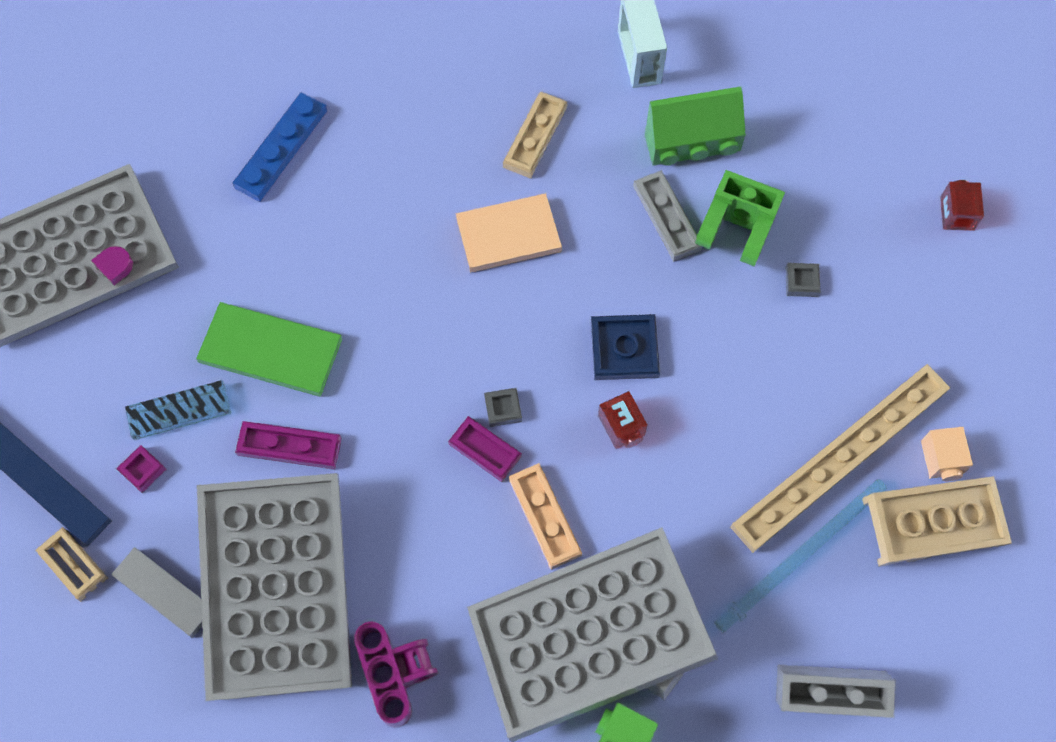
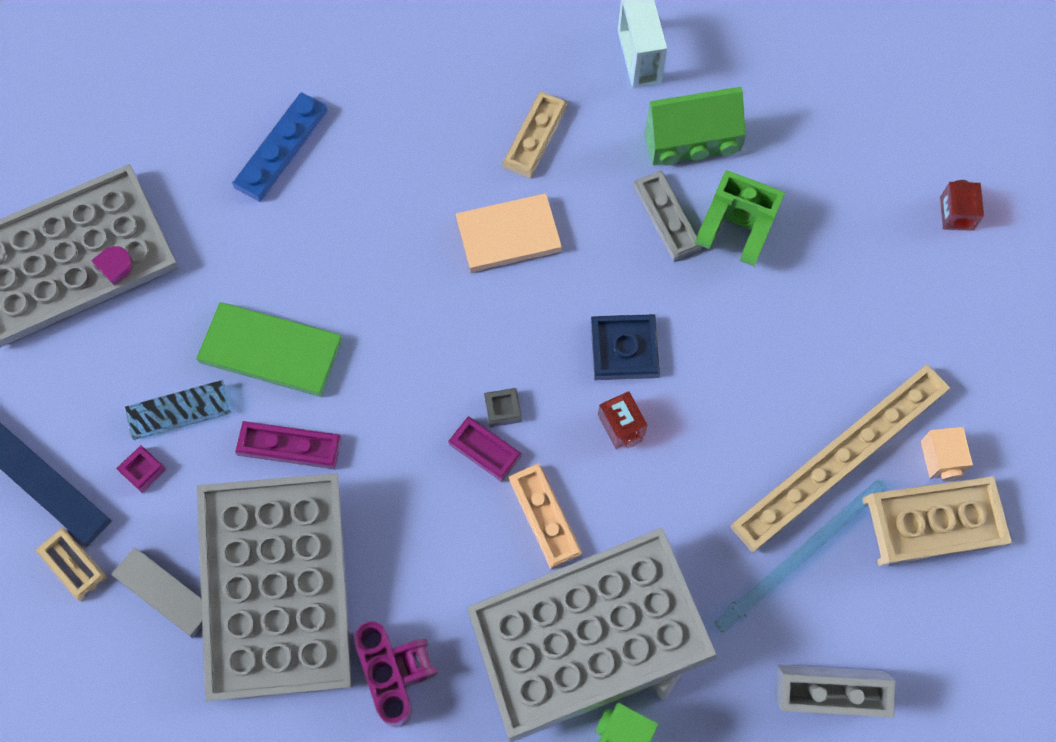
(802, 279): dark grey tile -> none

